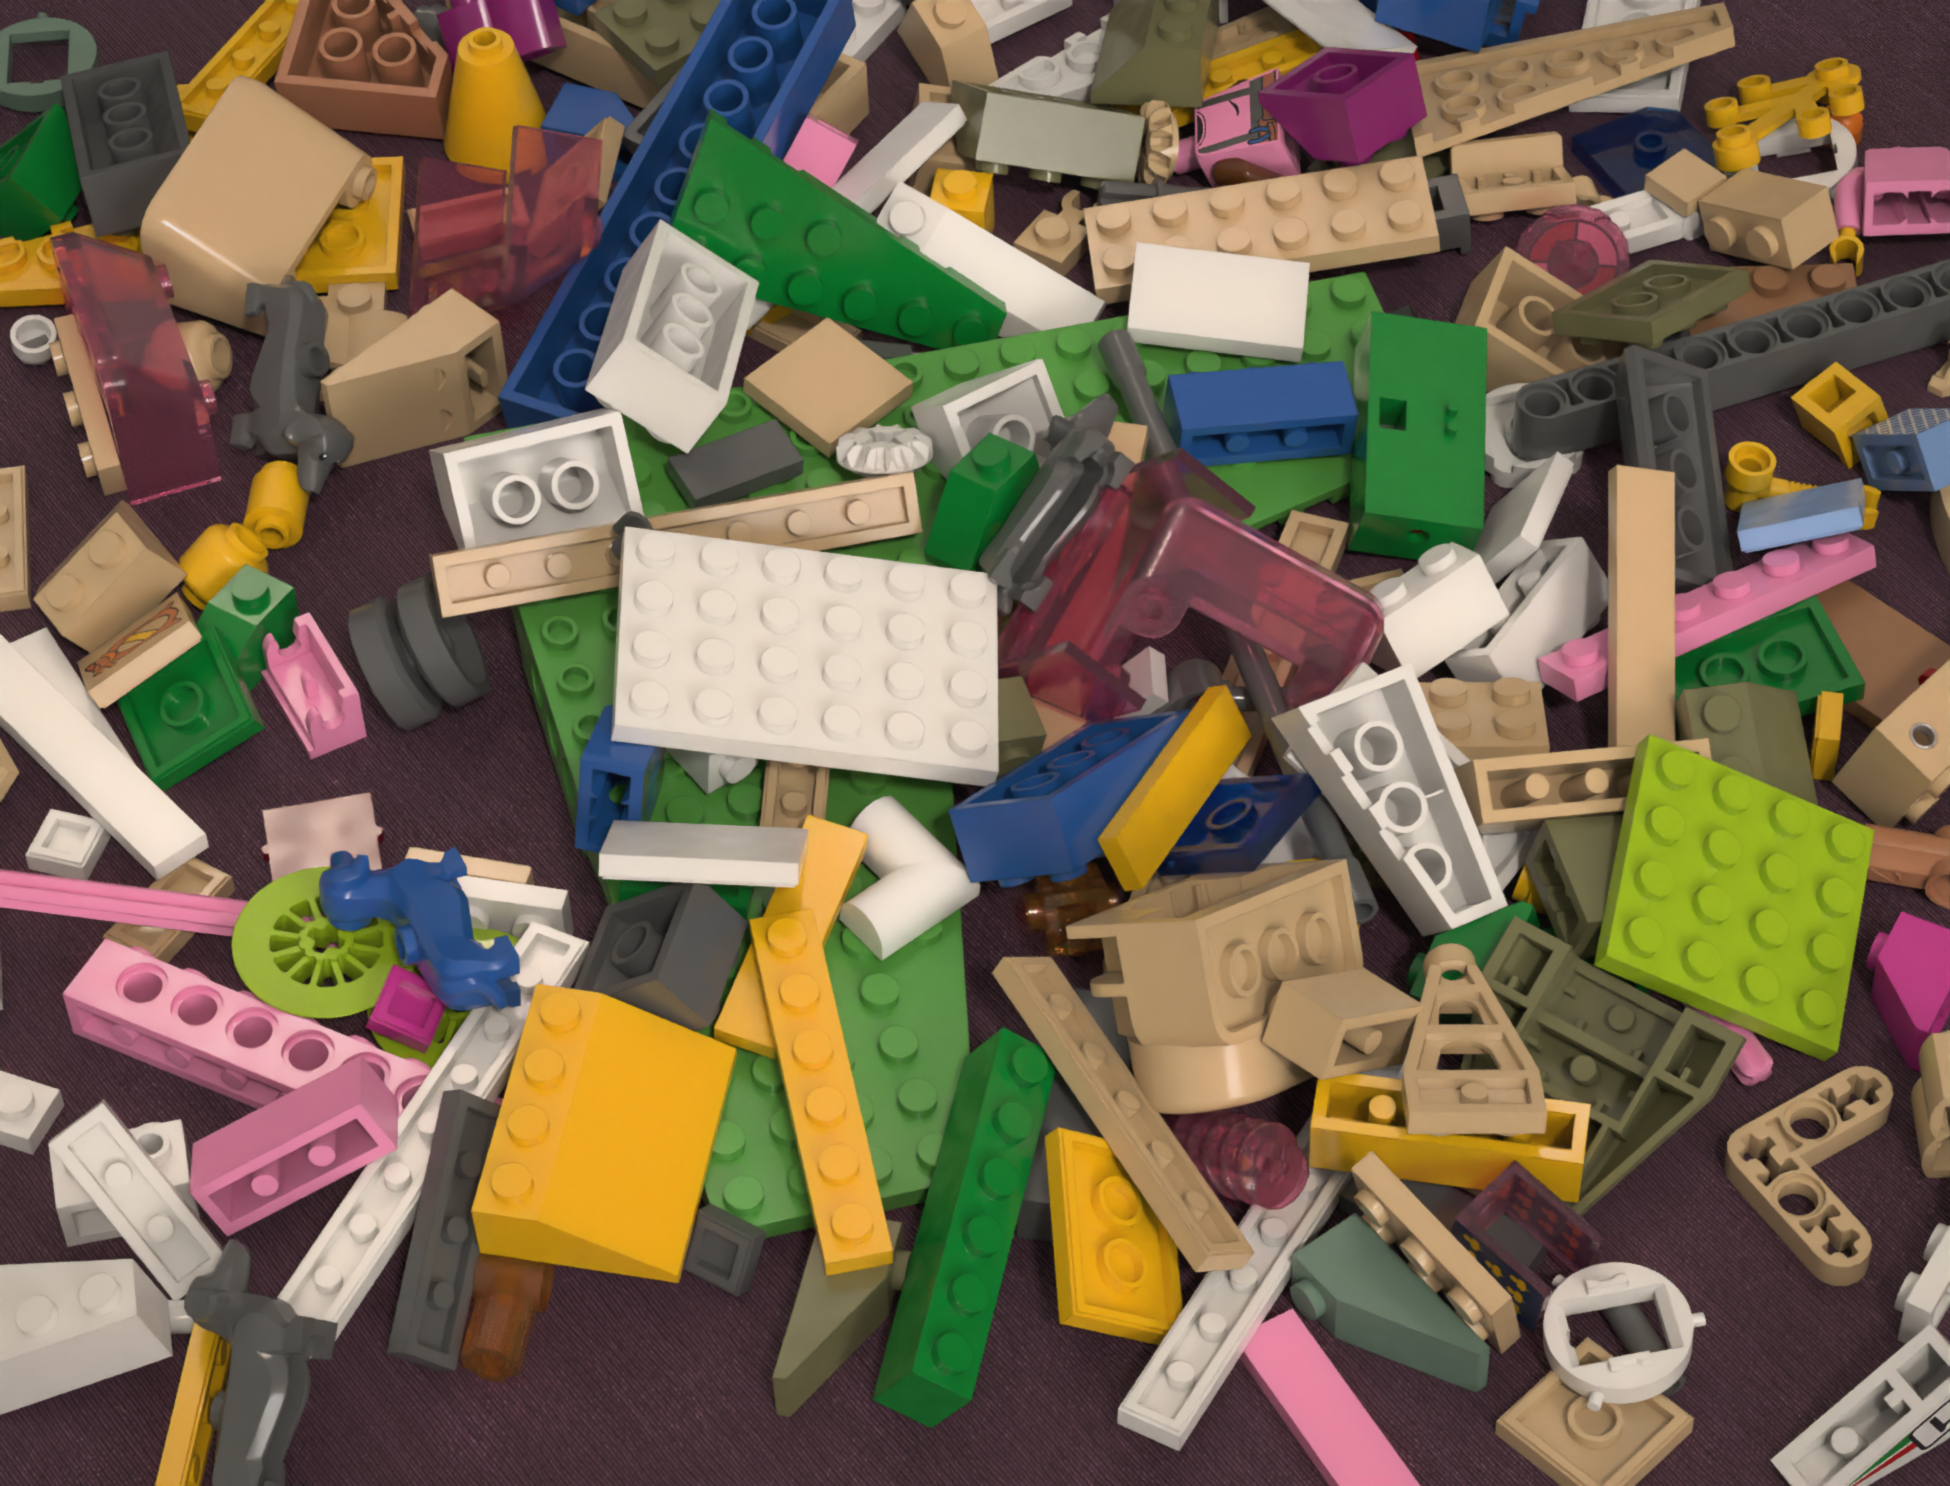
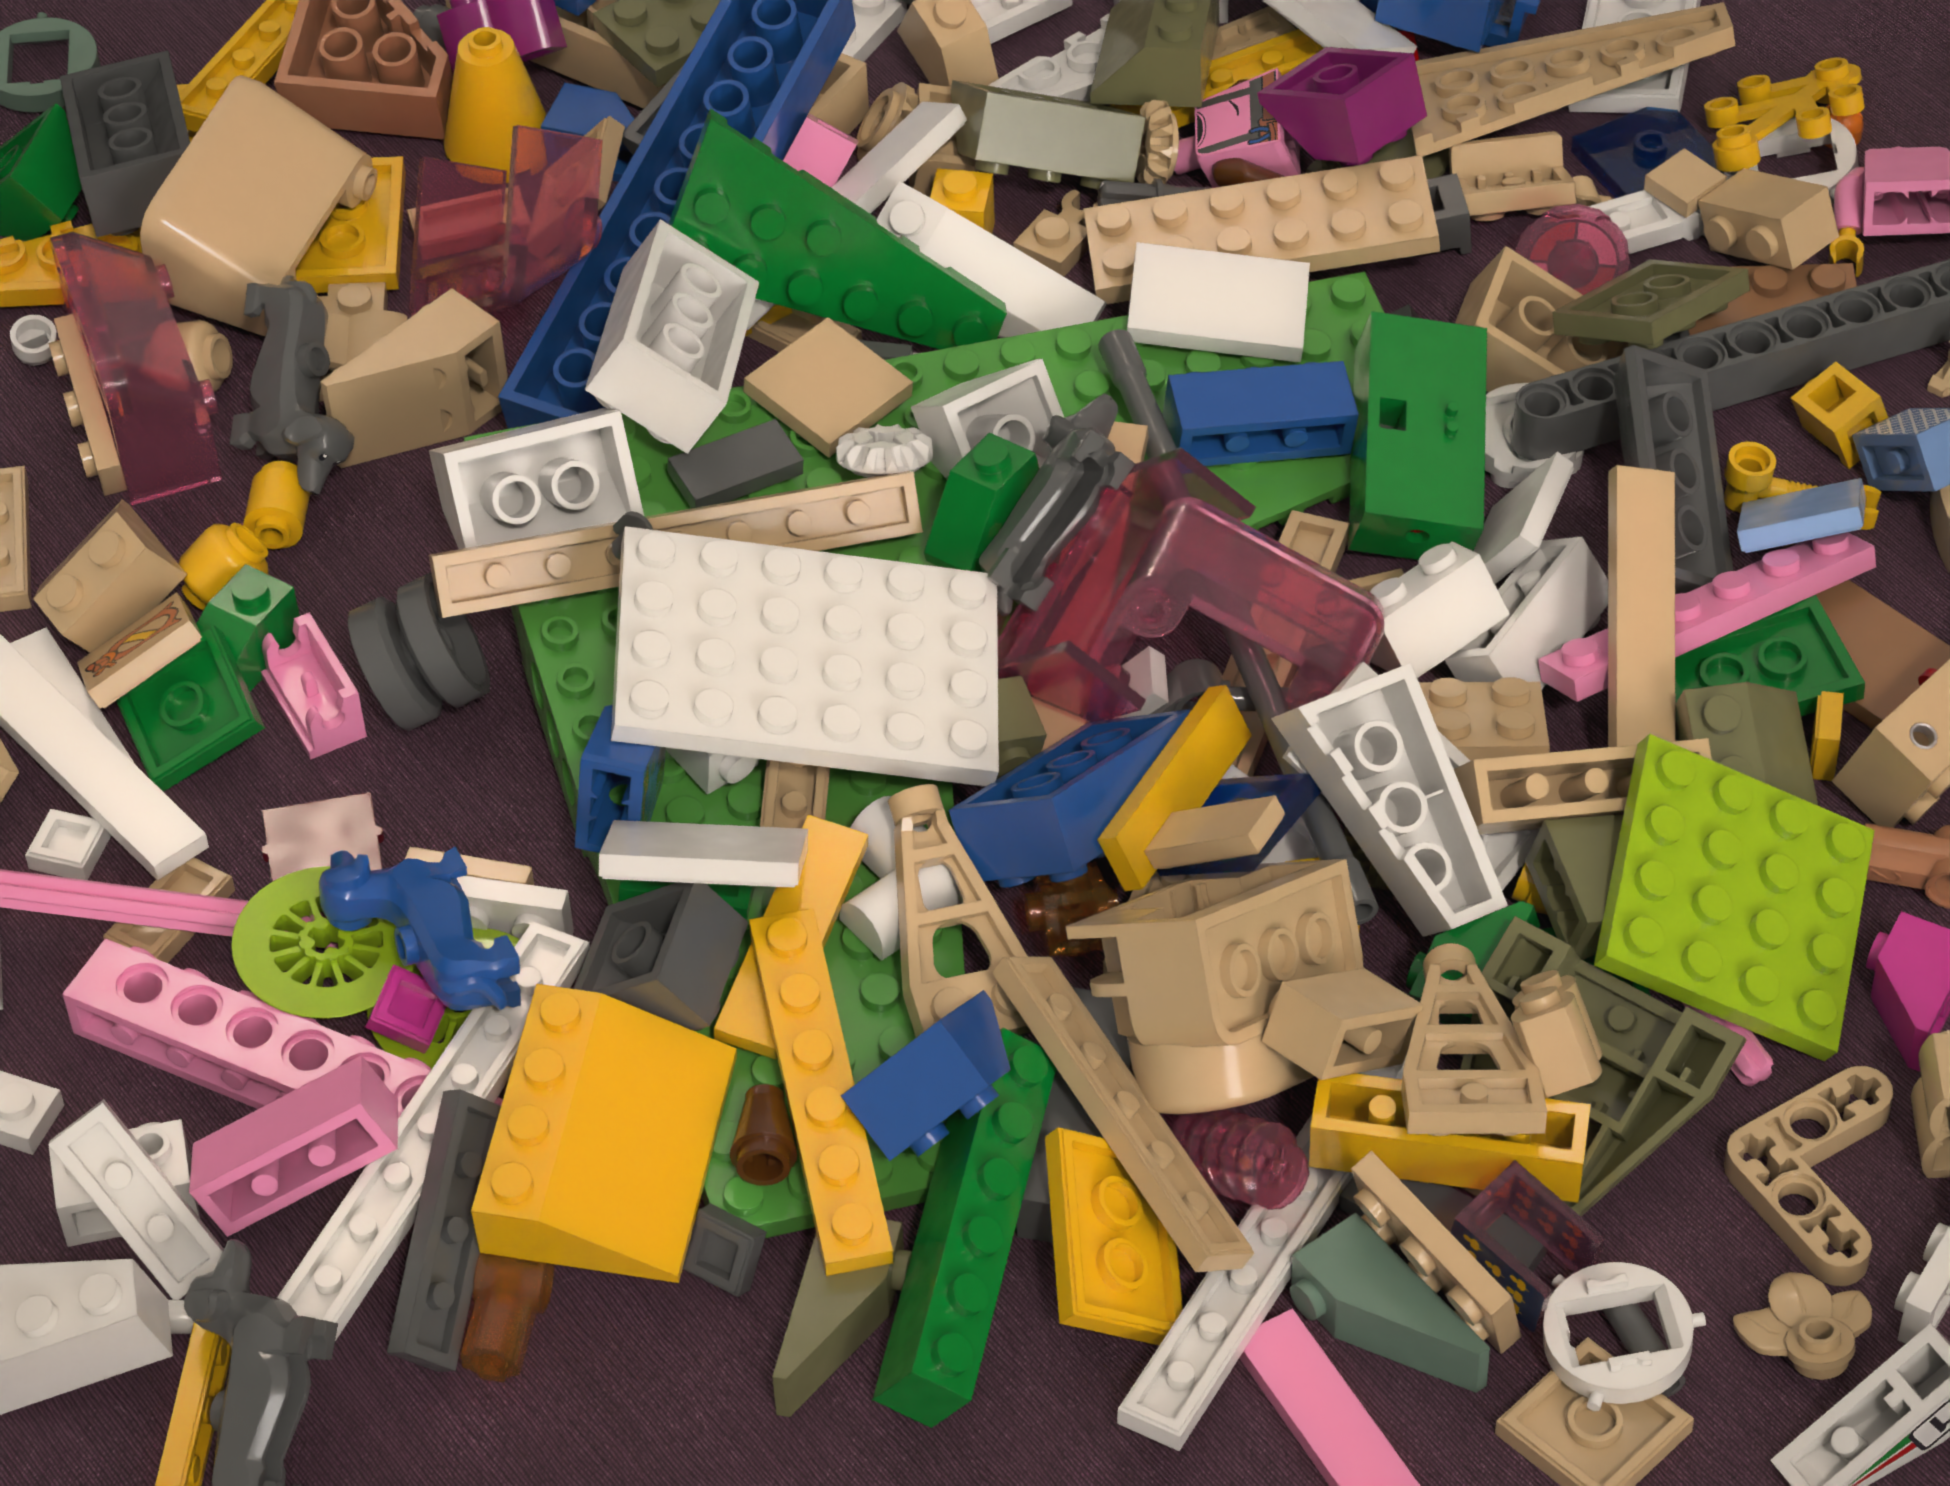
(763, 1138): none -> reddish brown cone
(884, 115): none -> tan gear
(924, 989): none -> tan plate
(932, 1079): none -> blue slope
(1215, 832): none -> tan tile
(1556, 1032): none -> tan brick
(1807, 1325): none -> tan plate

